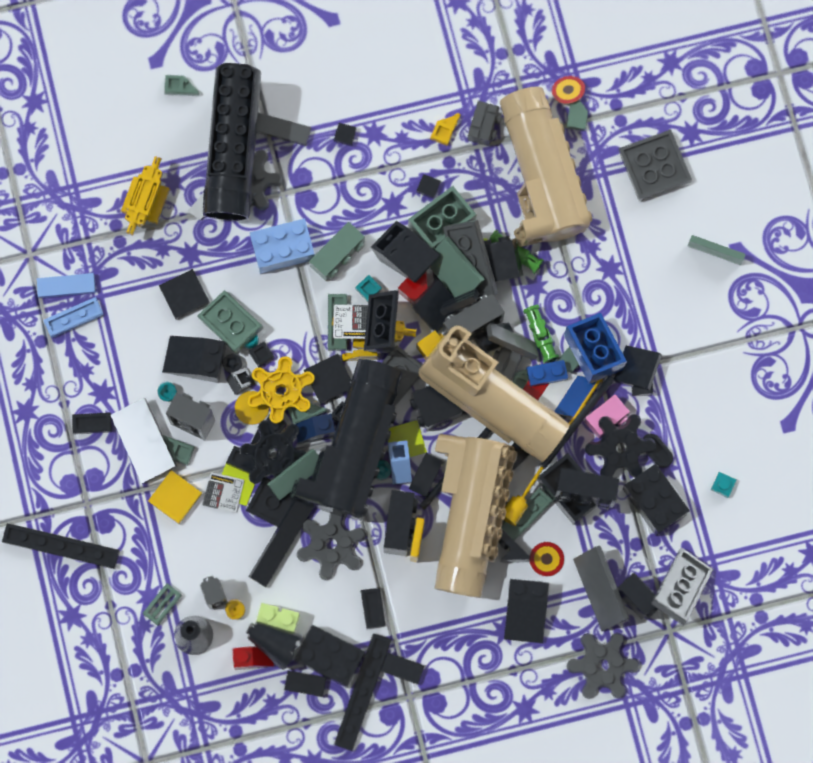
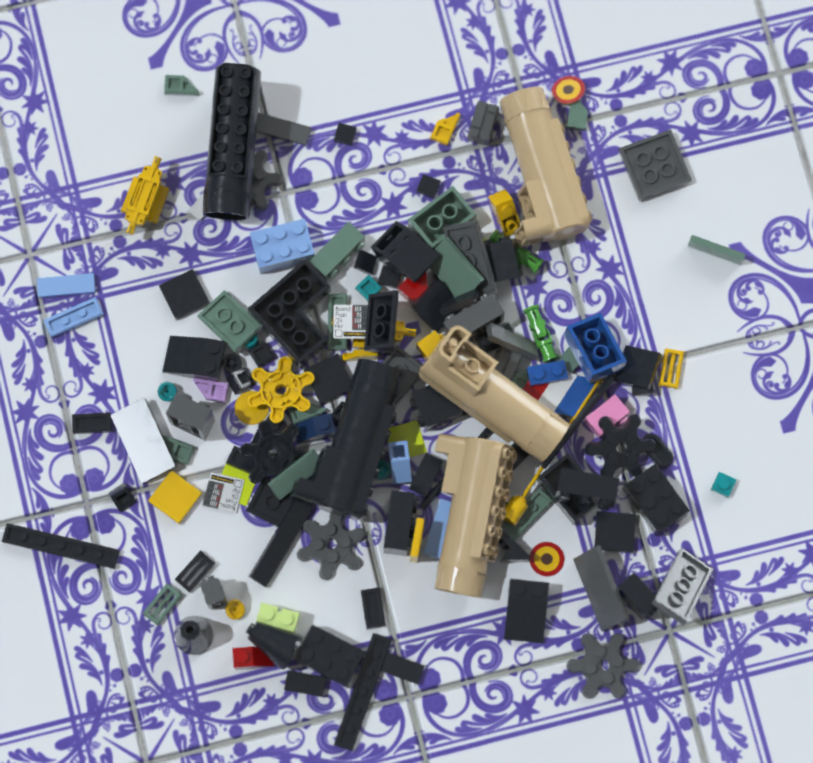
(122, 497): none -> black slope
(205, 559): none -> black tile
(212, 390): none -> lavender tile
(284, 310): none -> black brick
(365, 262): none -> black tile
(388, 277): none -> black tile
(436, 536): none -> light blue tile
(504, 211): none -> yellow slope
(615, 531): none -> black tile
(668, 384): none -> yellow tile

